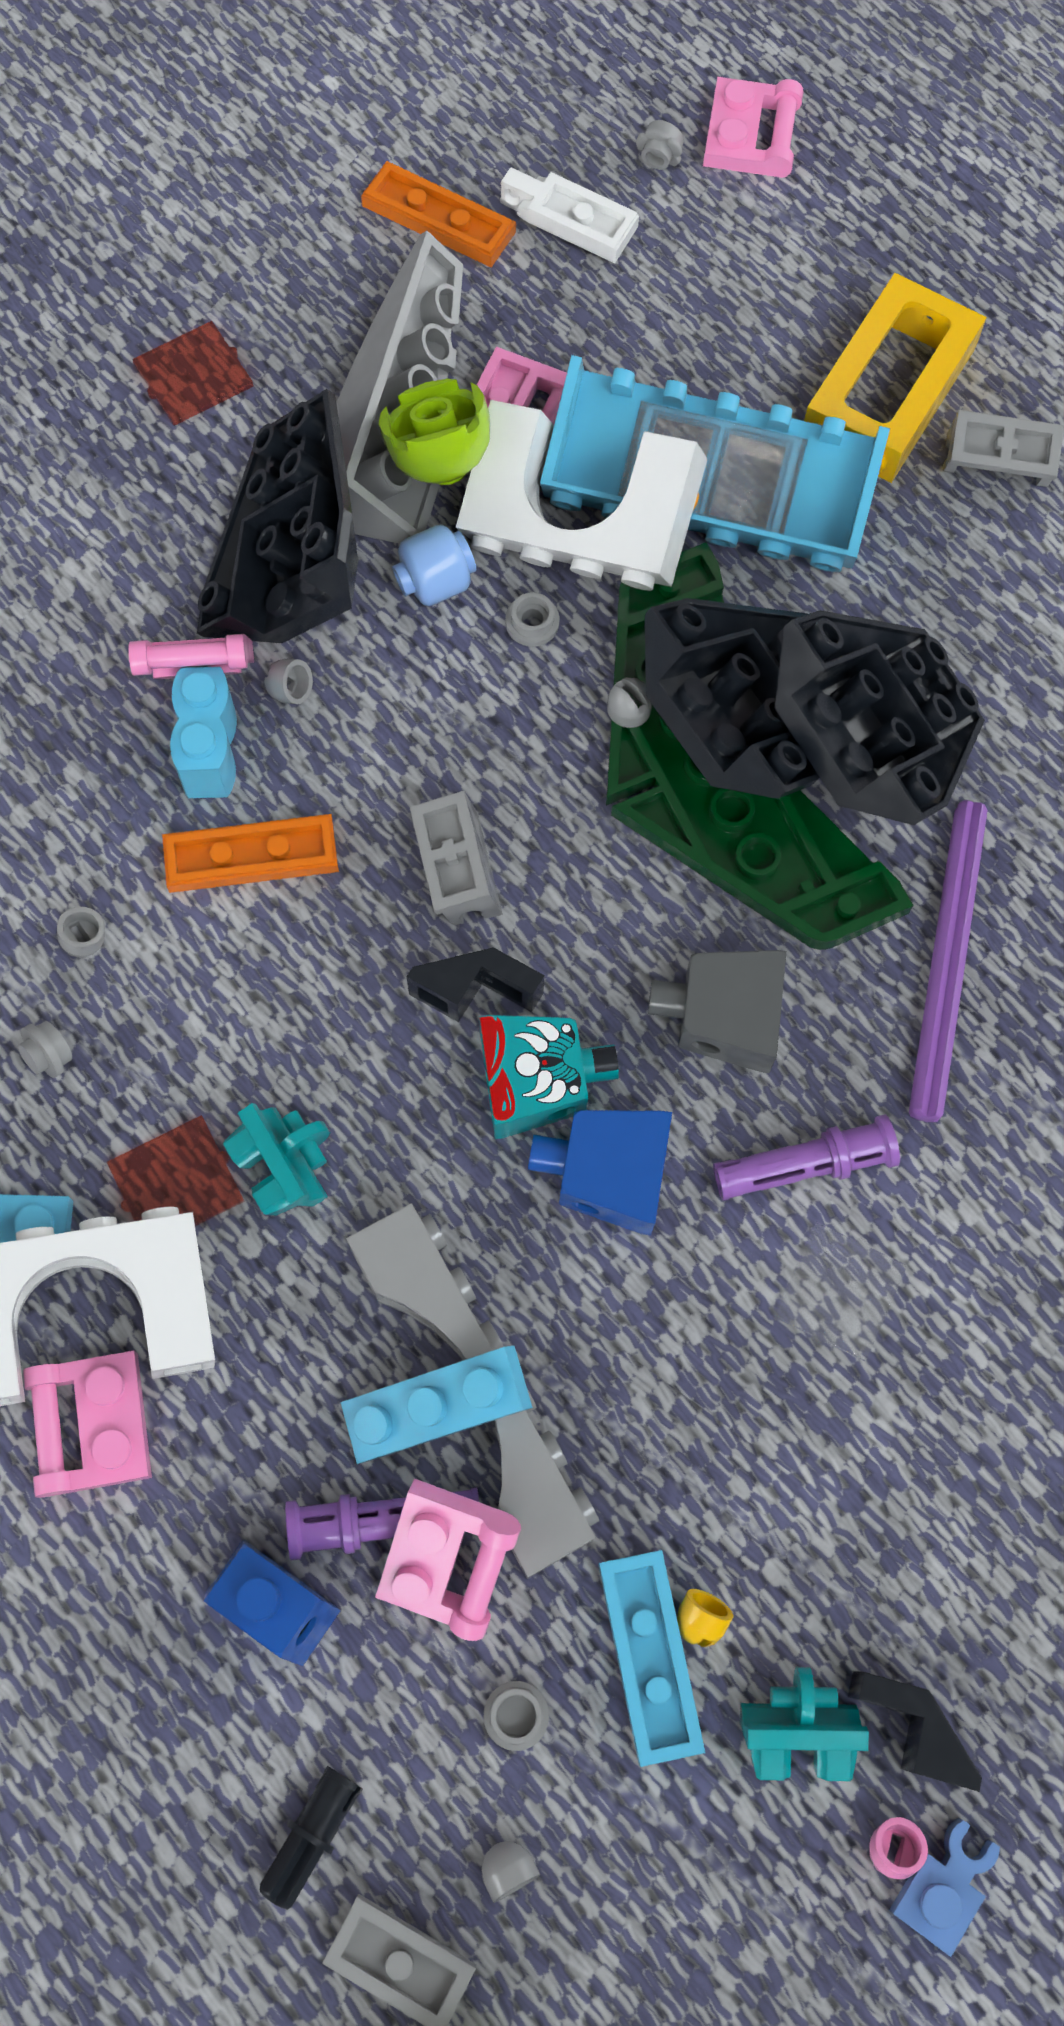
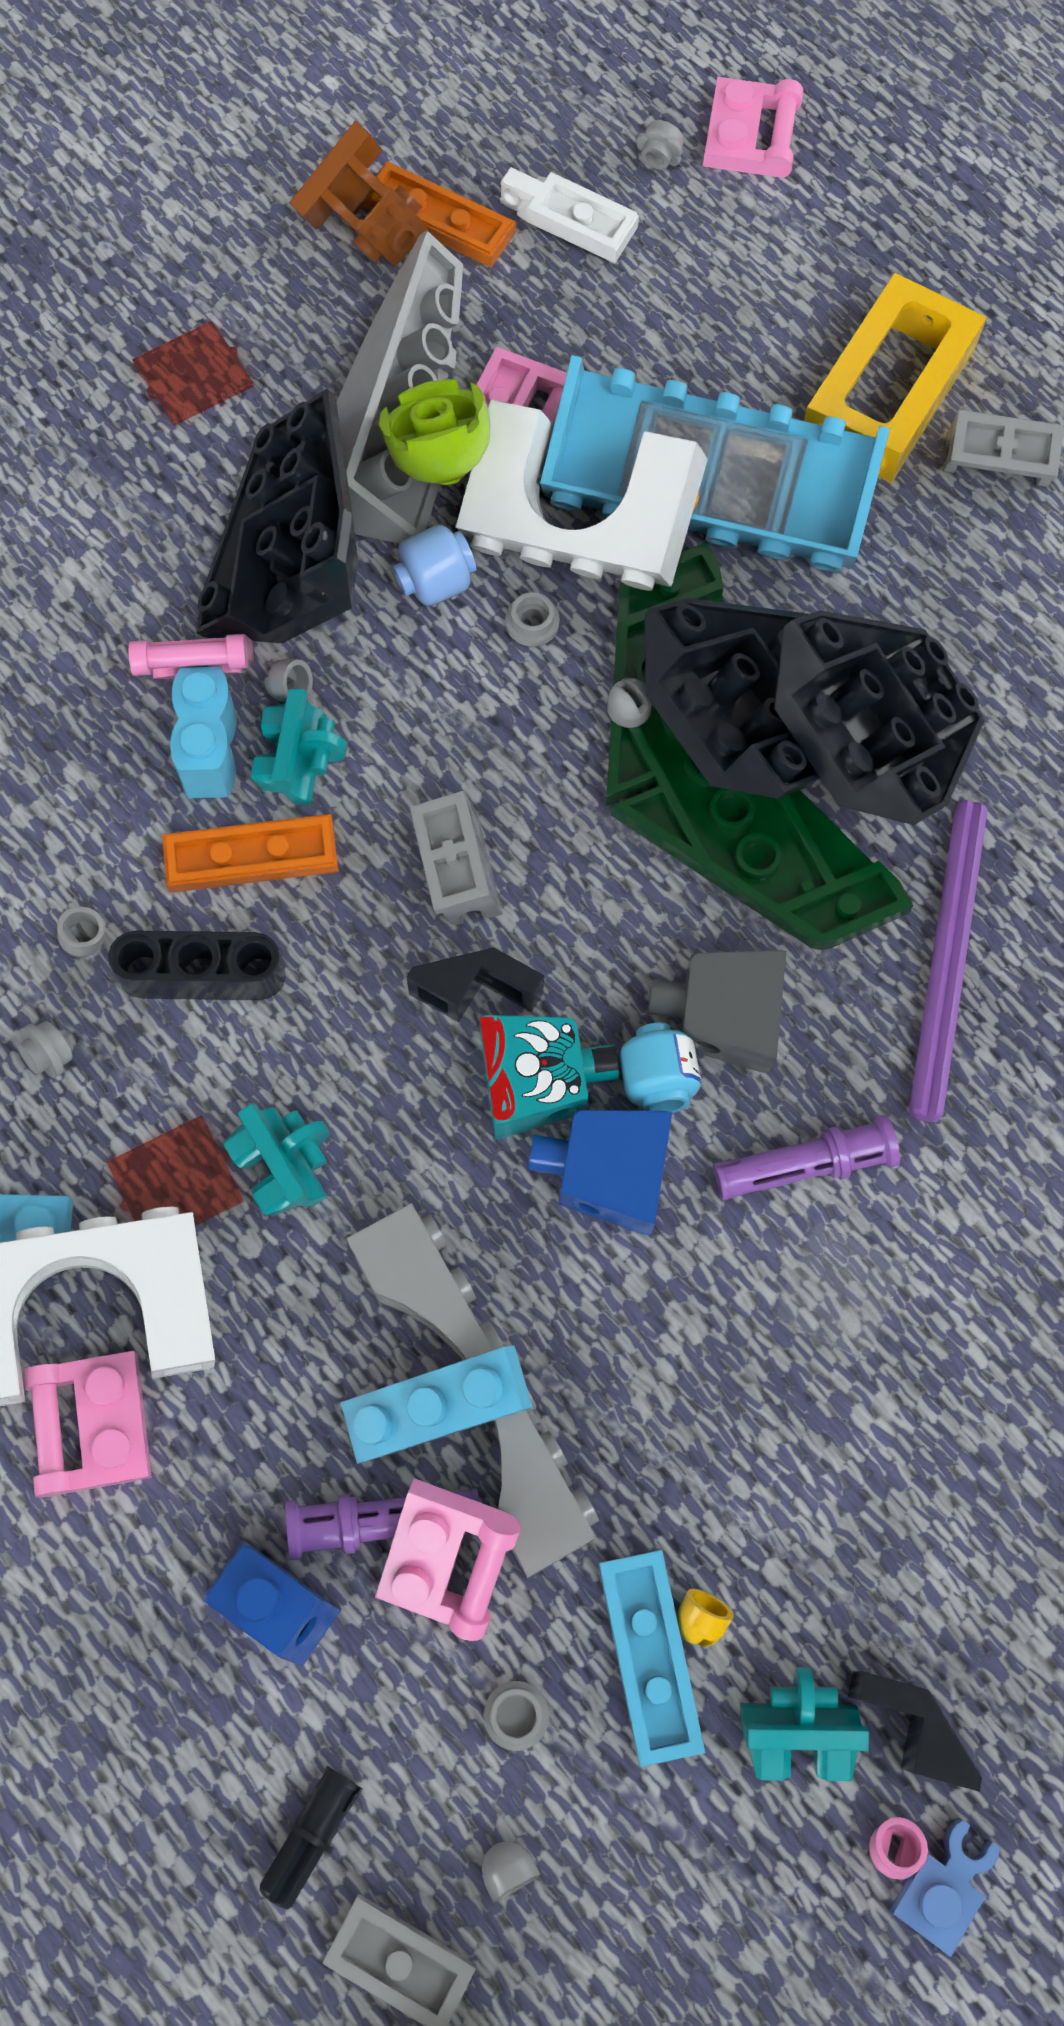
(176, 949): none -> black beam
(302, 751): none -> teal hips
(346, 184): none -> dark orange tile
(660, 1068): none -> medium azure head

